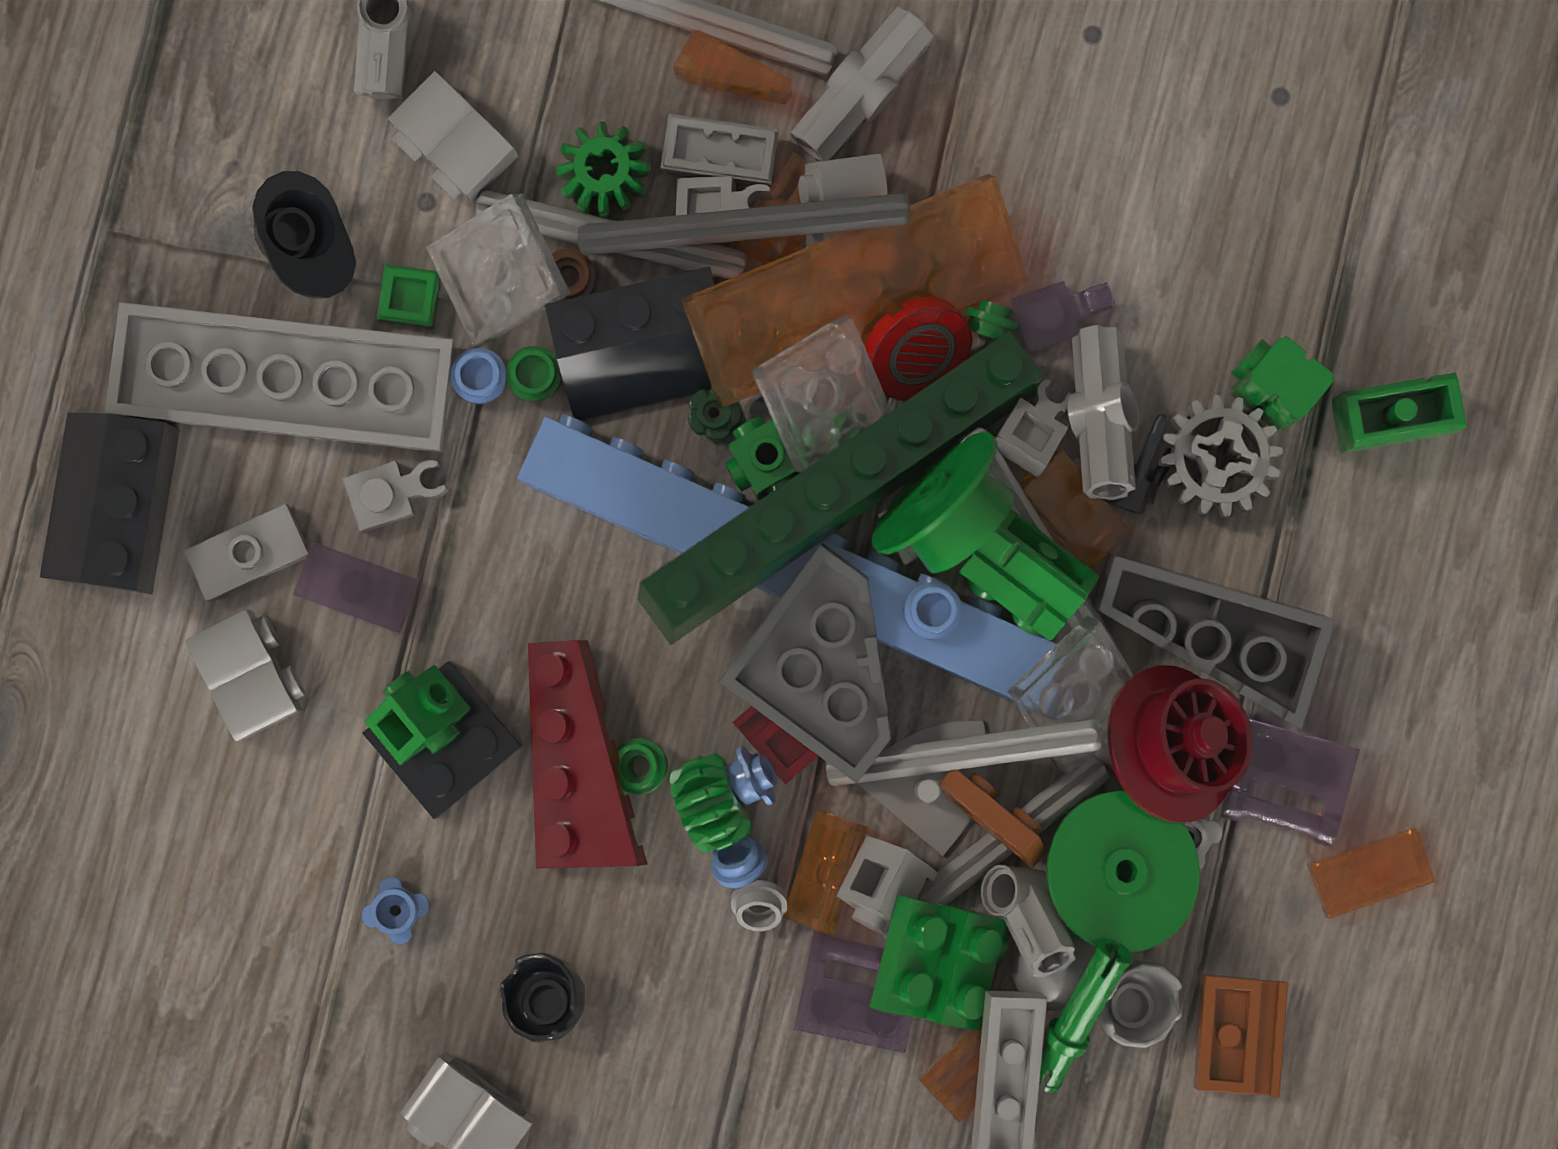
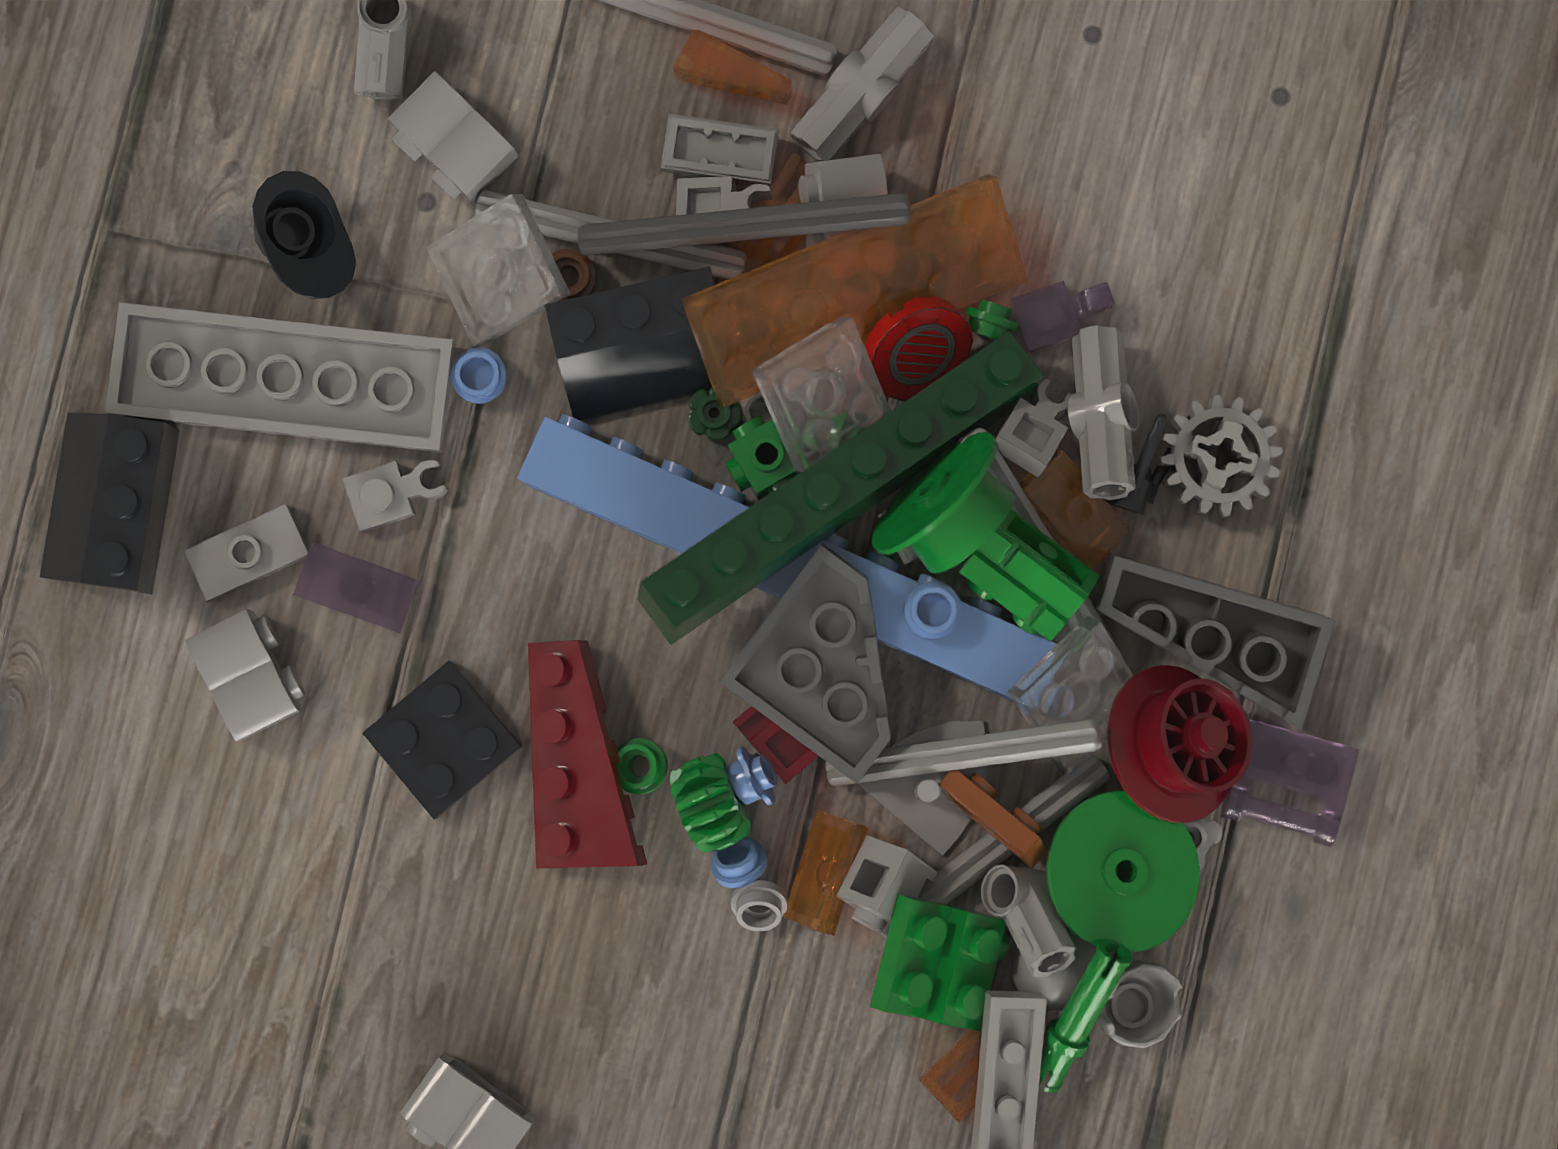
(380, 916): medium blue plate -> none
(409, 296): green tile -> none
(417, 714): green brick -> none
(533, 374): green plate -> none
(542, 997): black hair -> none
(598, 152): green gear -> none
(843, 1007): clear purple plate -> none
(1240, 1035): dark orange plate -> none
(1280, 381): green brick -> none
(1371, 873): clear orange plate -> none
(1398, 413): green brick -> none

